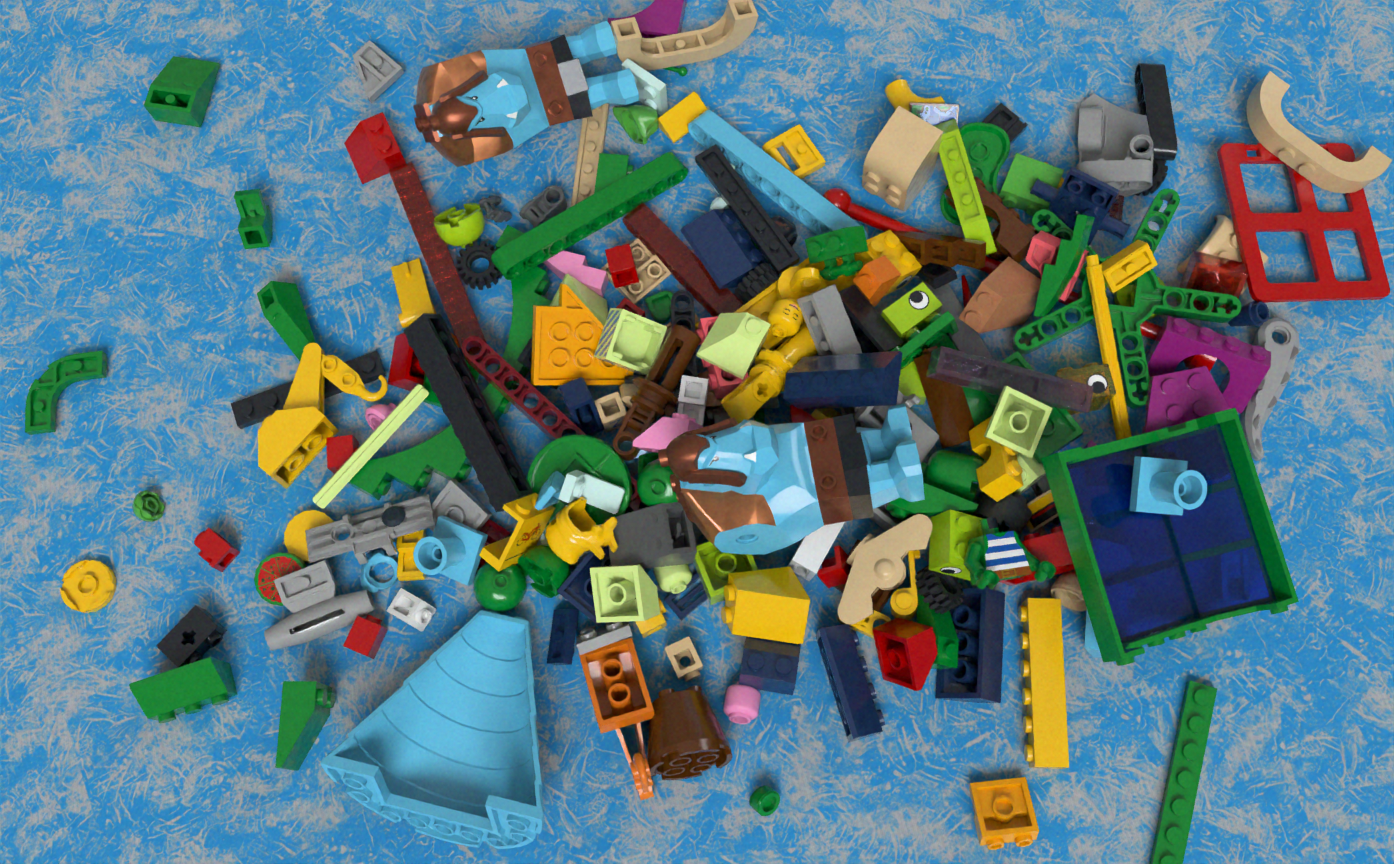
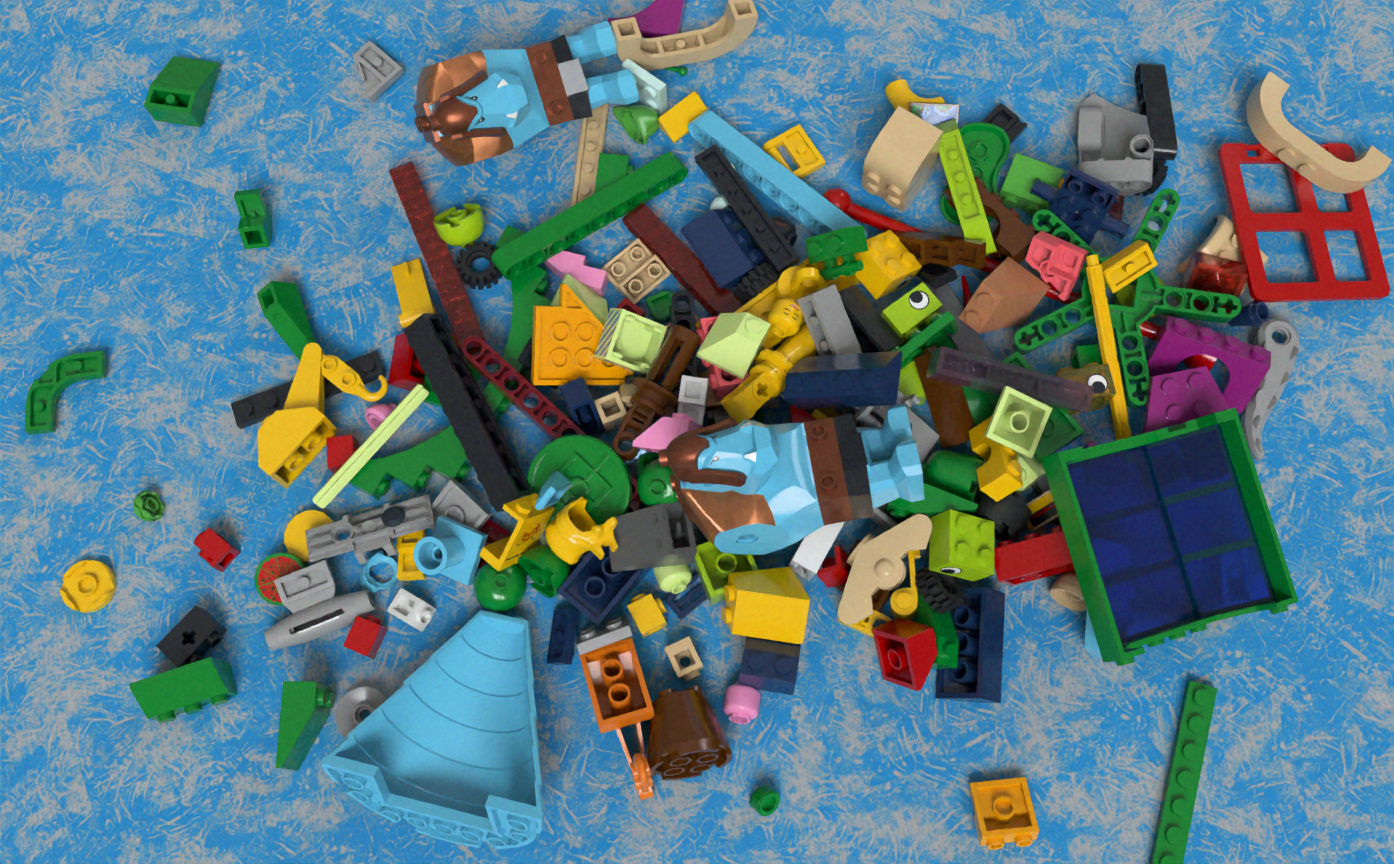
(353, 705): none -> light grey dish
(373, 148): red slope -> none
(494, 214): dark grey piece -> none
(540, 209): dark grey piece -> none
(594, 490): light aqua bracket -> none
(622, 265): red brick -> none
(623, 594): yellowish green slope -> none
(848, 682): dark blue slope -> none
(876, 279): orange slope -> none
(1001, 557): torso -> none
(1044, 684): yellow brick -> none
(1058, 275): green slope -> none
(1086, 354): none -> green panel
(1165, 486): medium azure plant -> none

